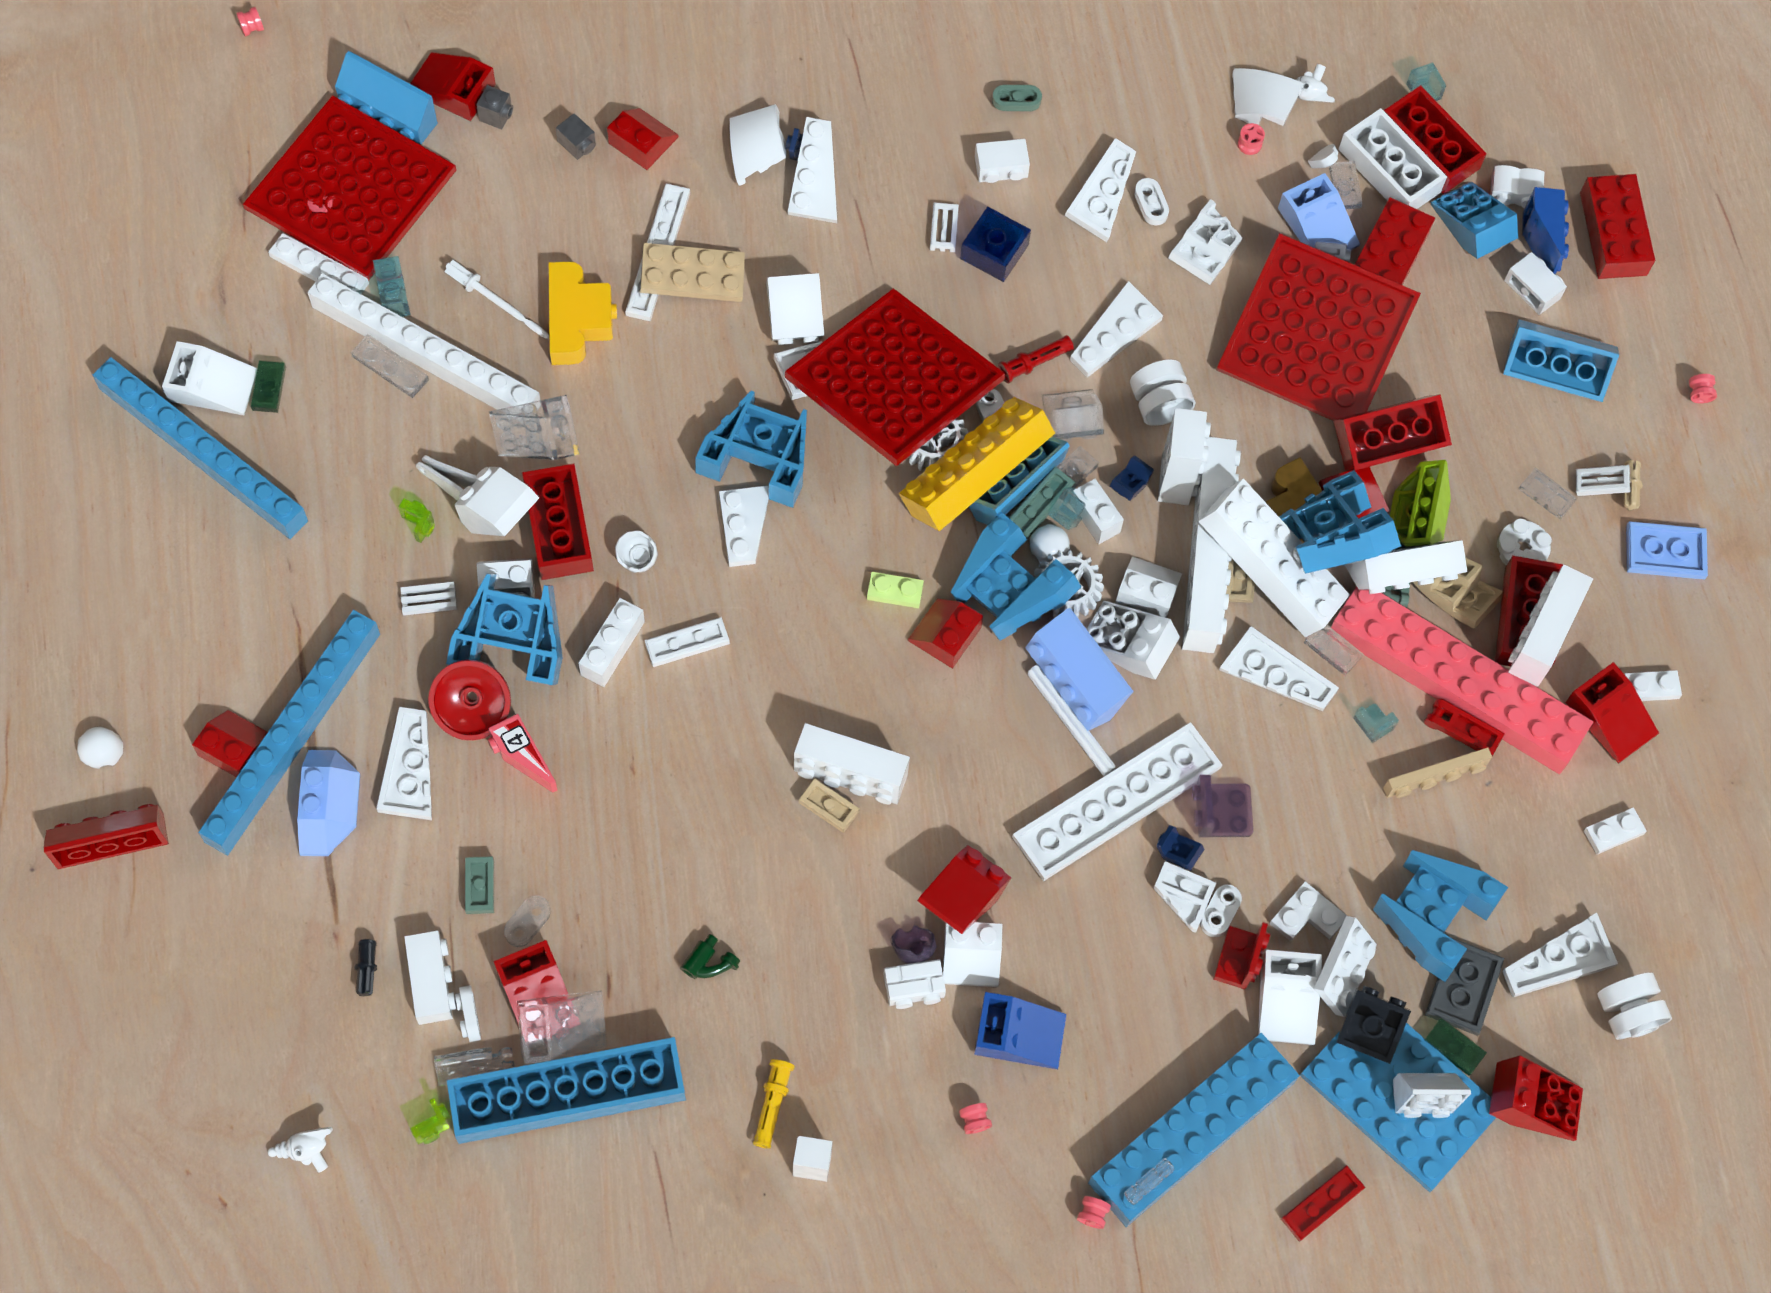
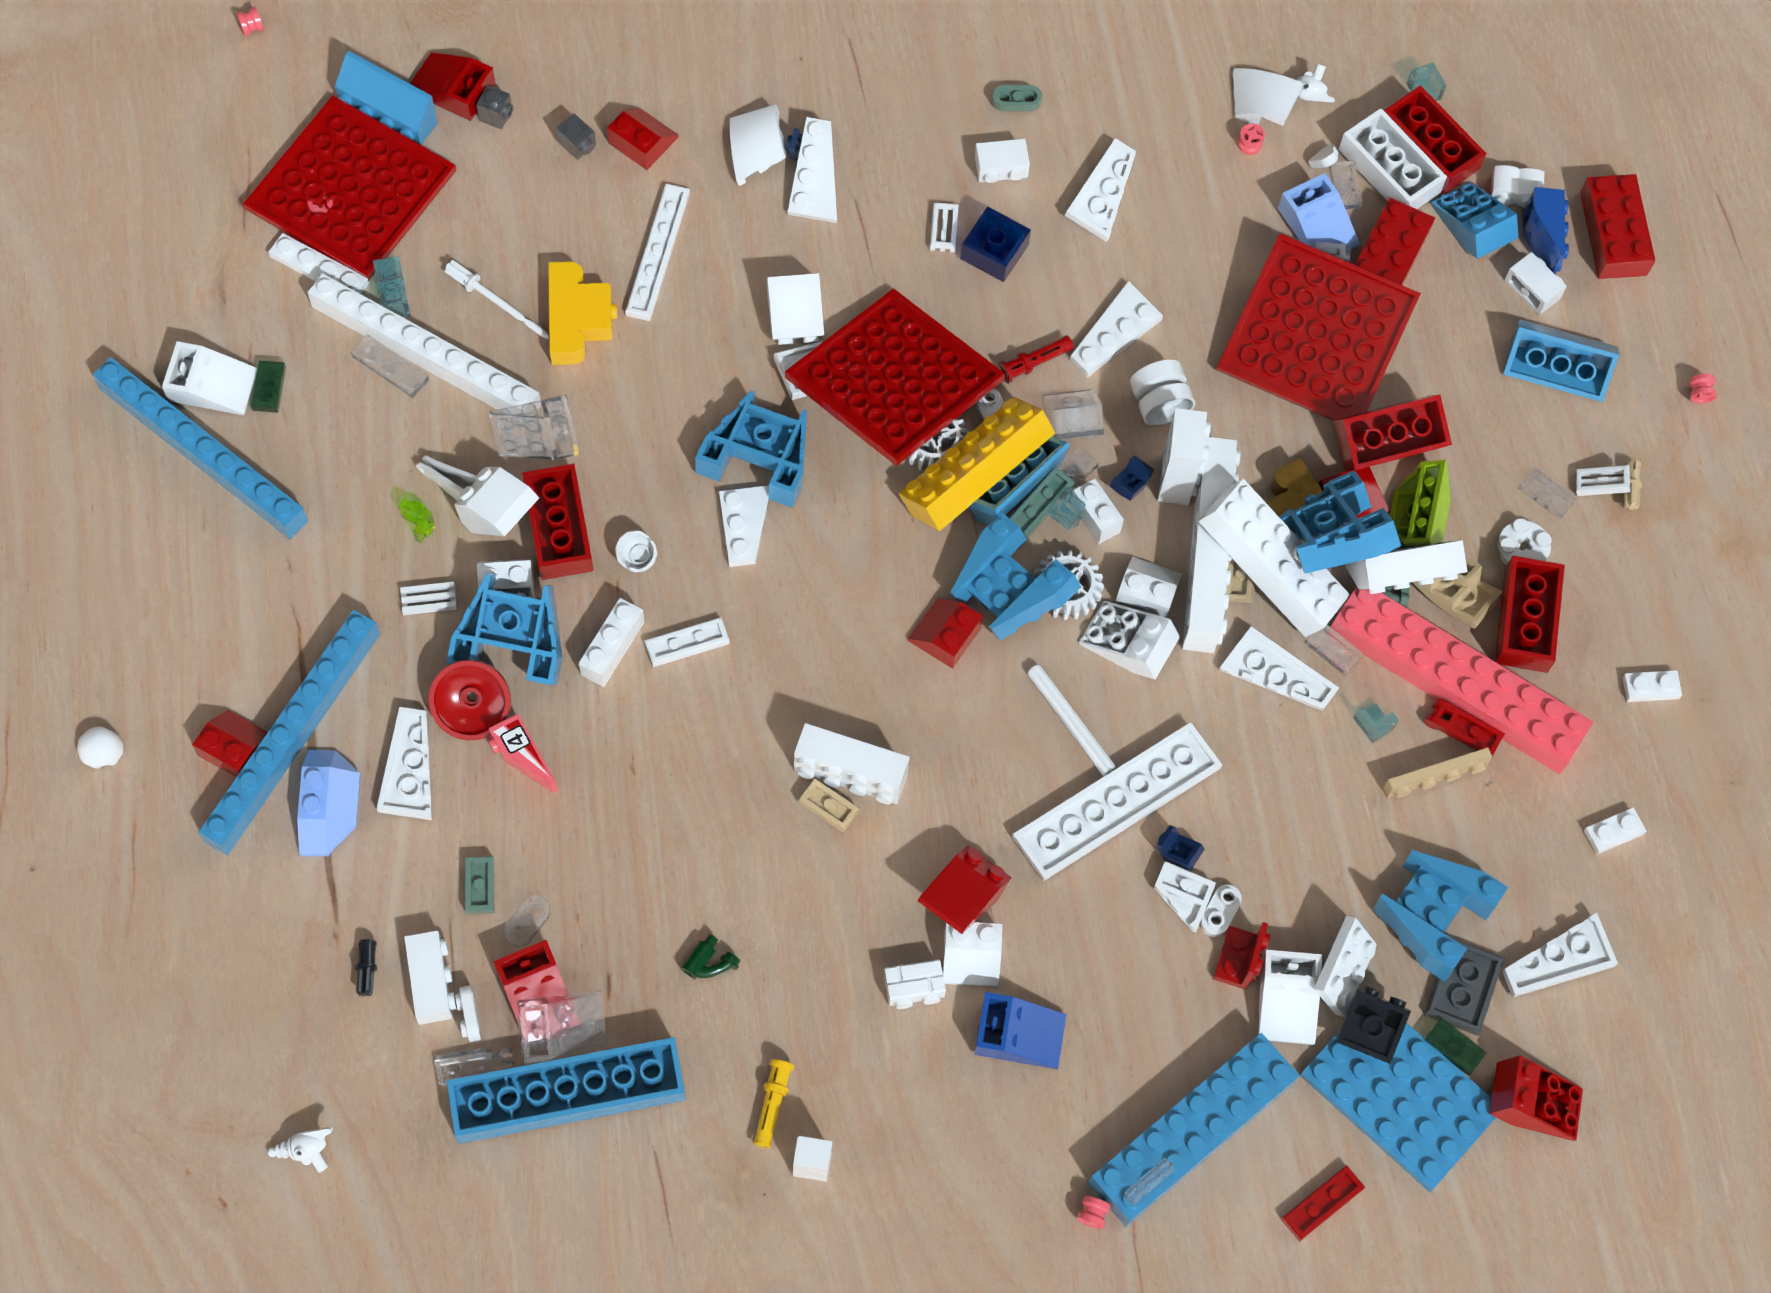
(106, 836): red slope -> none
(431, 1128): clear neon green bracket -> none
(692, 272): tan plate -> none
(895, 590): yellowish green plate -> none
(914, 945): clear purple hair -> none
(975, 1118): coral wheel -> none
(1047, 541): white hair -> none
(1079, 670): light blue slope -> none
(1153, 203): white plate -> none
(1206, 244): white slope -> none
(1222, 809): clear purple bracket -> none
(1310, 907): white plate -> none
(1428, 1094): white slope -> none
(1549, 624): white brick -> none
(1616, 712): red slope -> none
(1637, 1014): white wheel -> none
(1666, 550): light blue tile -> none

